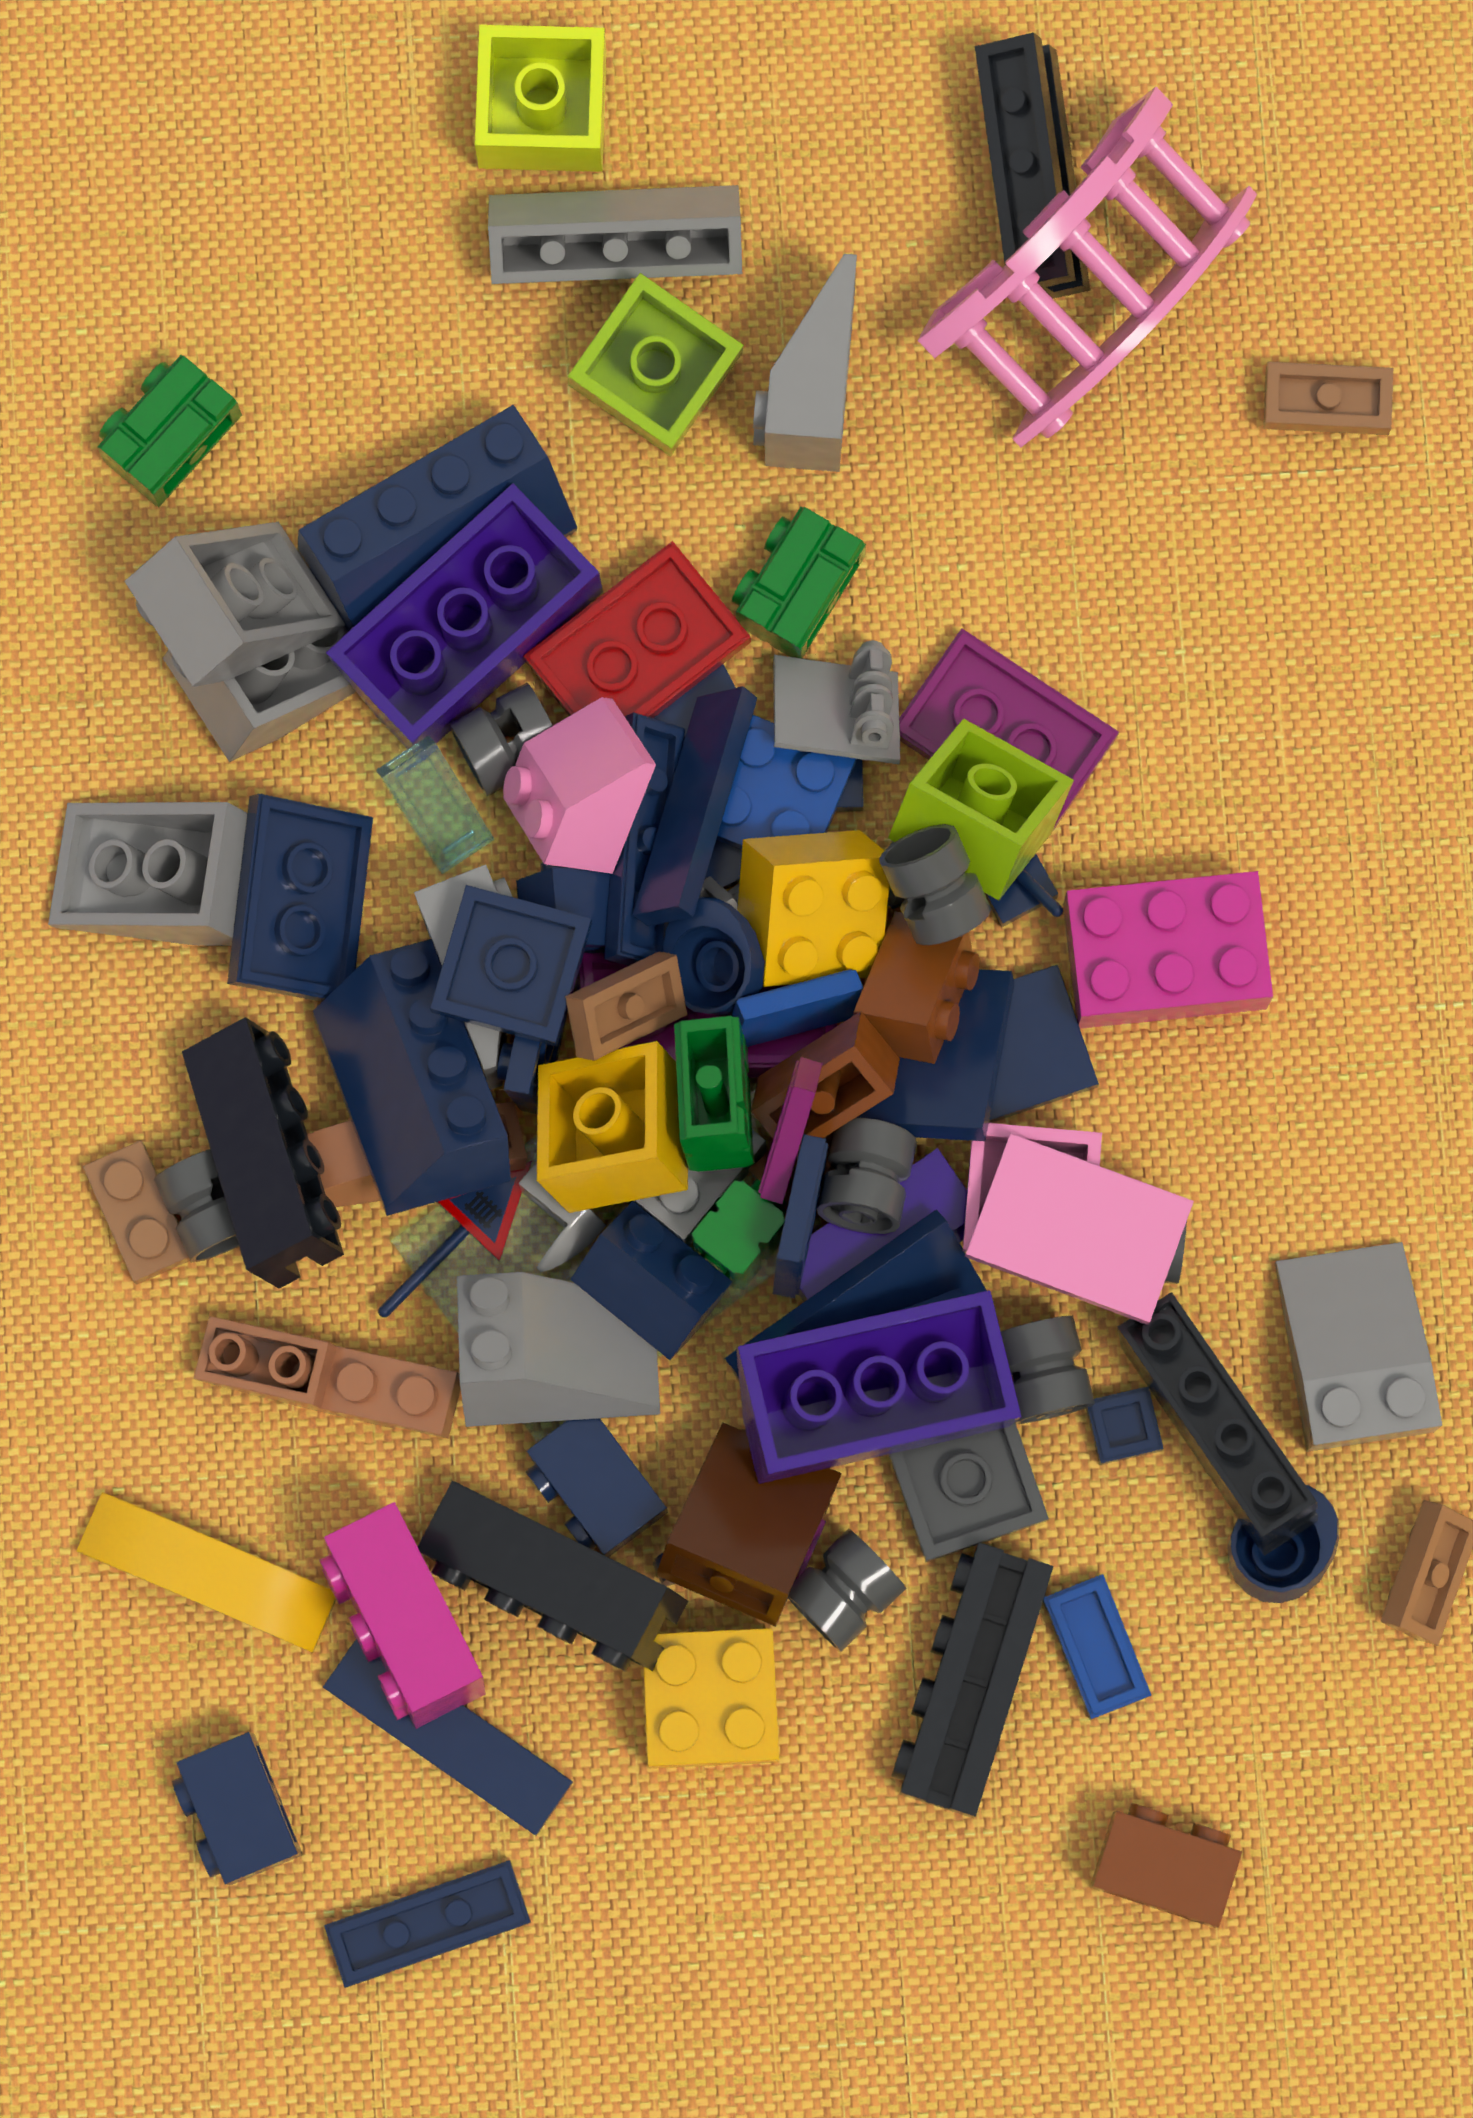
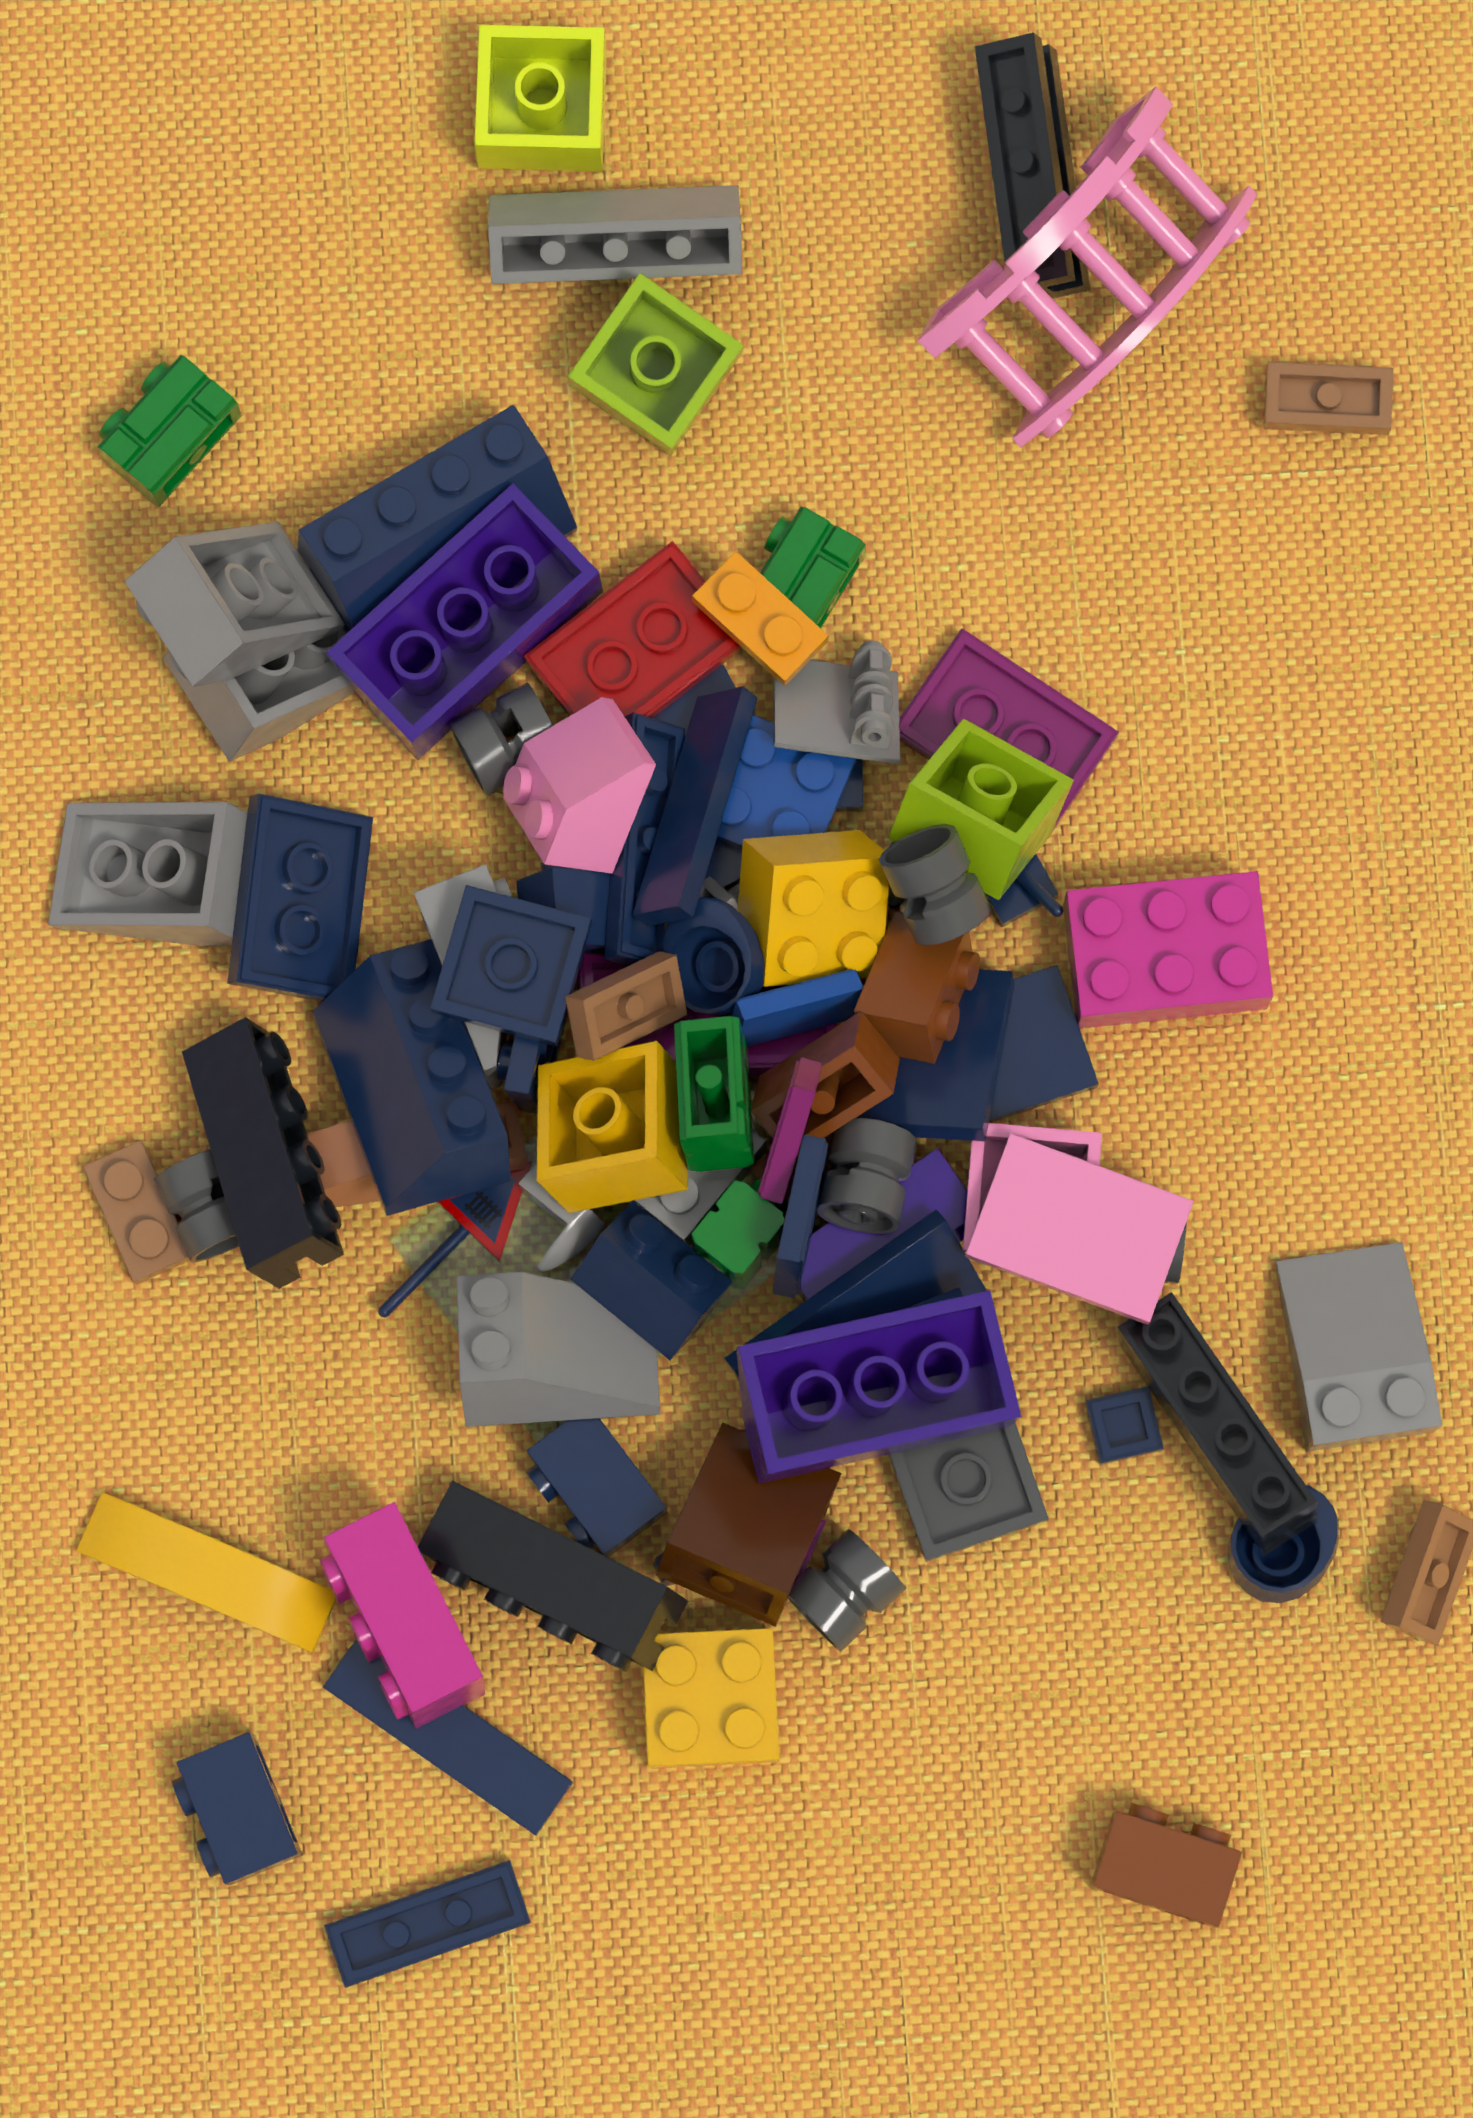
(328, 1377): nougat slope -> none
(435, 804): clear light blue tile -> none
(760, 618): none -> light orange plate
(806, 397): light grey slope -> none
(974, 1681): black brick -> none
(1044, 1369): dark grey wheel -> none
(1096, 1647): blue tile -> none

